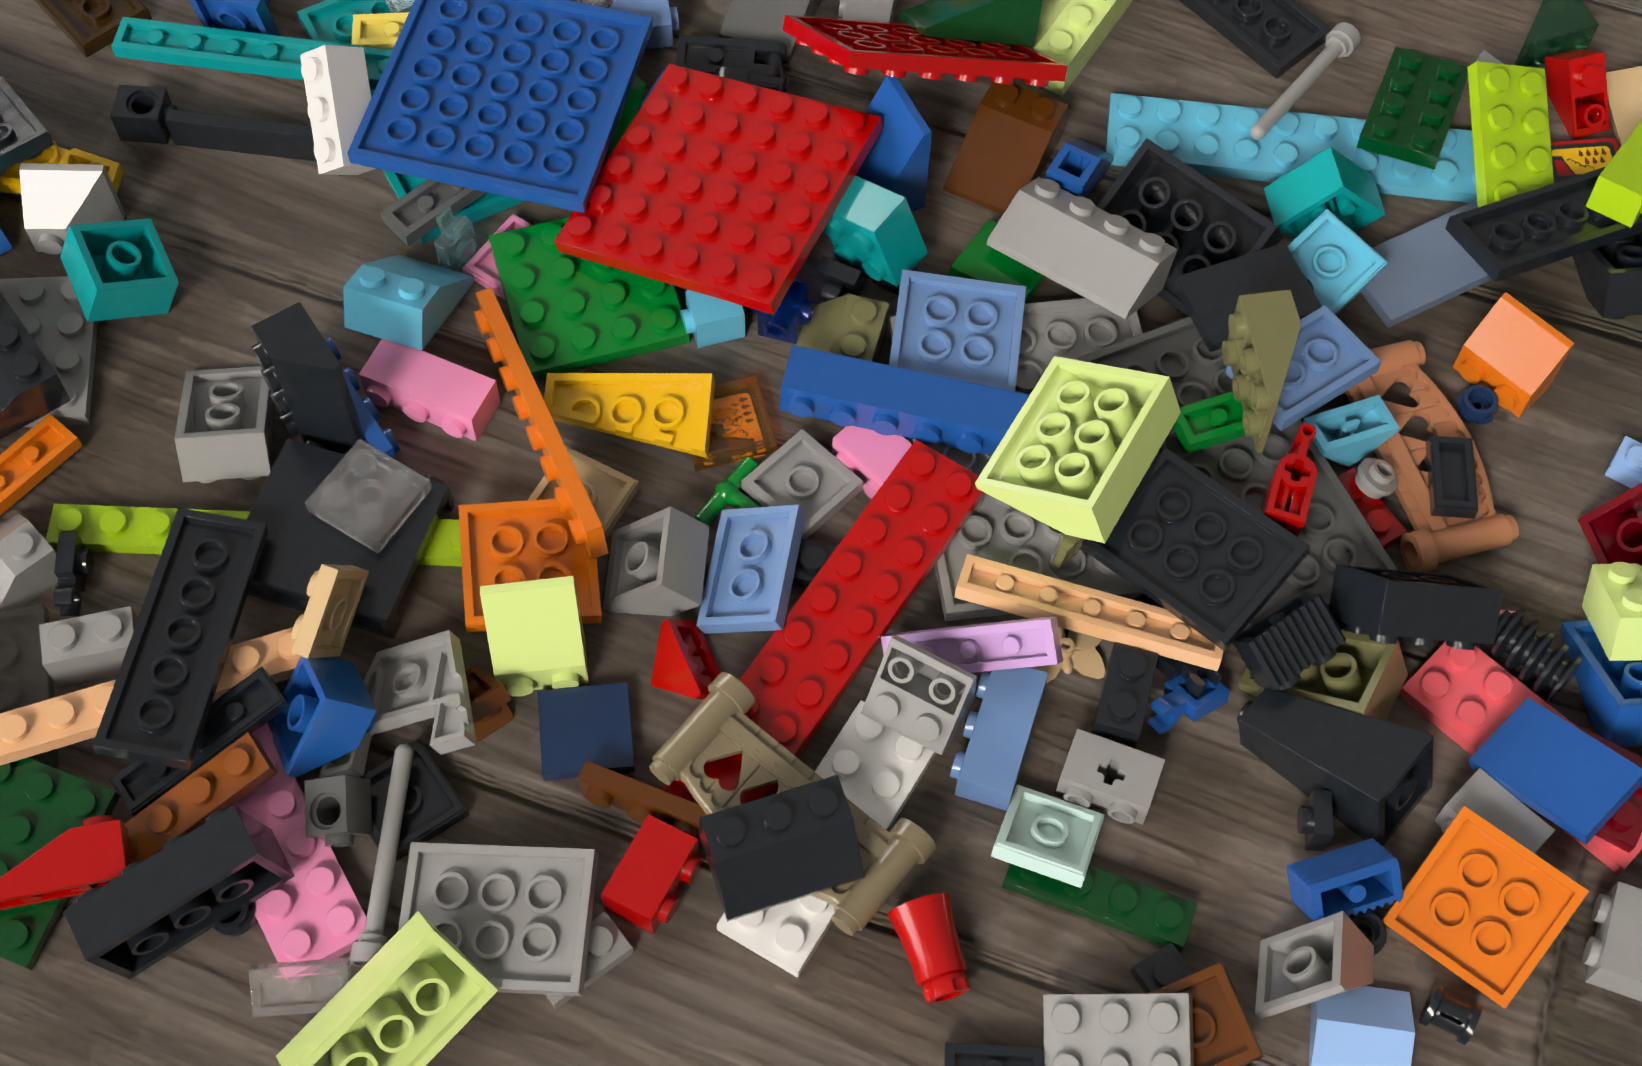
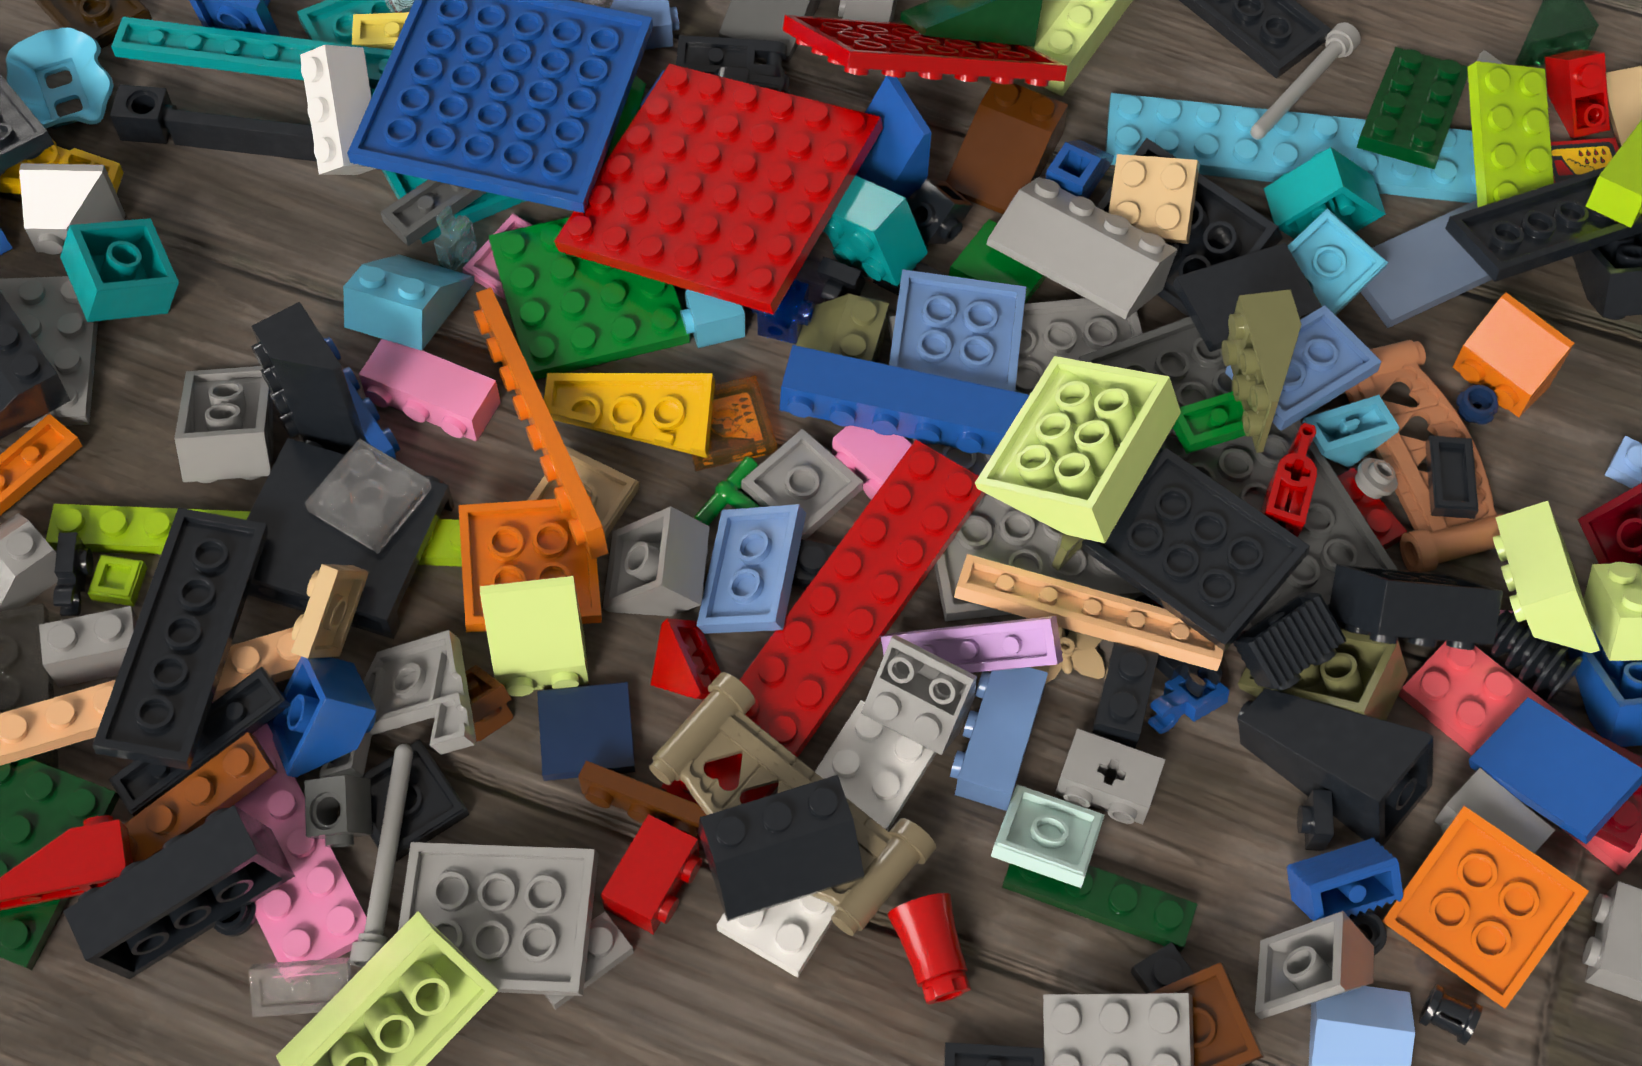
(52, 52): none -> medium azure piece
(117, 580): none -> lime tile
(938, 211): none -> black brick
(1156, 194): none -> tan plate
(1543, 578): none -> yellowish green slope

